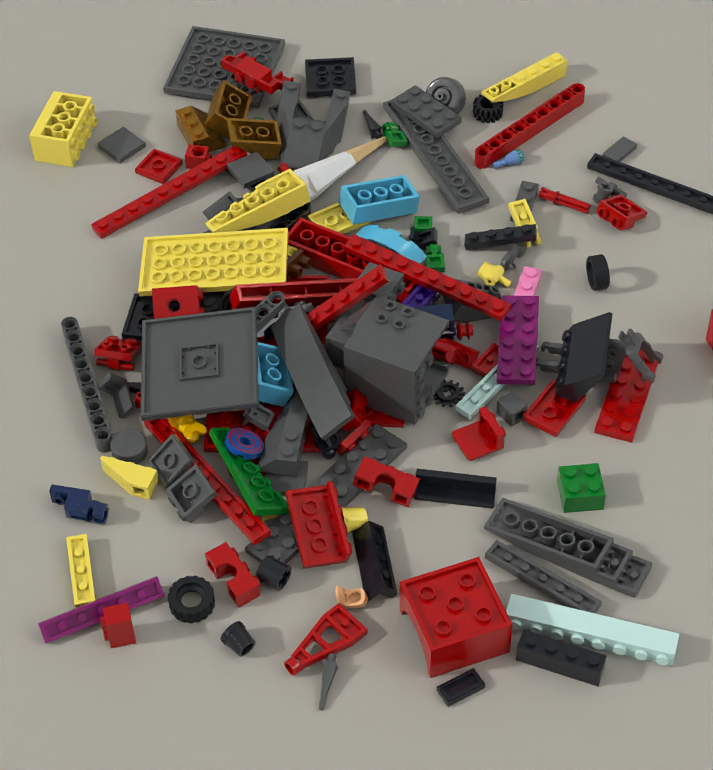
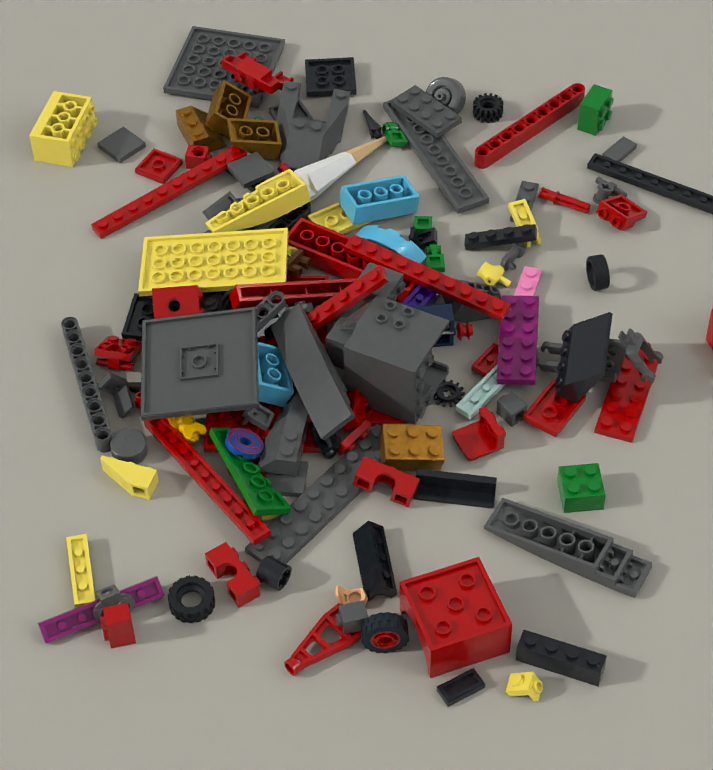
(79, 504): dark blue plate -> none
(112, 599): none -> dark grey bracket
(171, 460): dark grey tile -> none
(191, 494): dark grey plate -> none
(238, 638): black piece -> none
(319, 525): red bracket -> none
(329, 670): dark grey piece -> none
(351, 616): none -> dark grey brick
(354, 517): light yellow piece -> none
(384, 632): none -> black wheel
(411, 446): none -> pearl gold brick
(454, 352): red plate -> none
(514, 157): medium blue piece -> none
(524, 684): none -> light yellow bracket
(529, 79): light yellow slope -> none
(541, 578): dark grey plate -> none
(593, 630): light aqua brick -> none
(595, 110): none -> green brick

